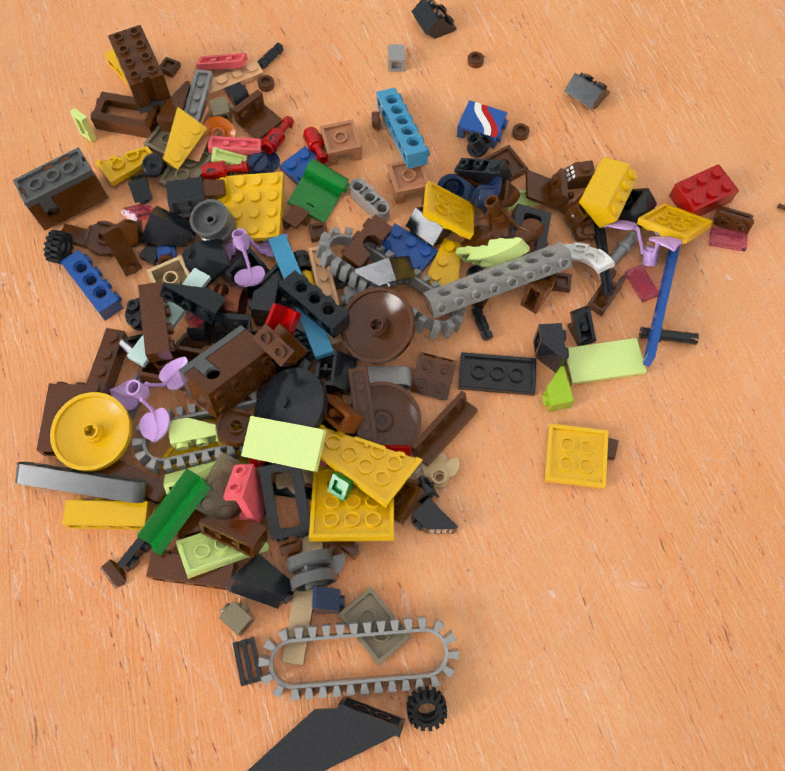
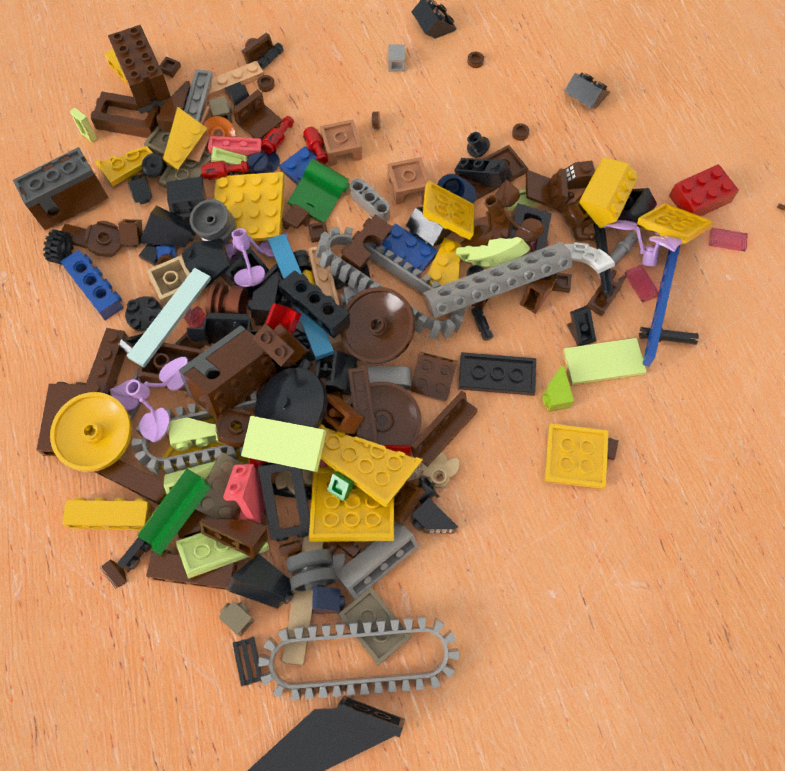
(80, 482): beam -> none
(121, 249): reddish brown slope -> none
(137, 212): clear pink tile -> none
(156, 323): reddish brown brick -> none
(196, 300): black slope -> none
(214, 189): reddish brown slope -> none
(222, 62): coral plate -> none
(256, 48): none -> reddish brown tile
(376, 561): none -> light grey brick
(389, 271): slope -> none
(402, 128): dark azure brick -> none
(429, 719): black tyre -> none
(483, 119): panel -> none
(483, 191): dark blue piece -> none
(550, 345): black slope -> none
(733, 219): reddish brown bracket -> none

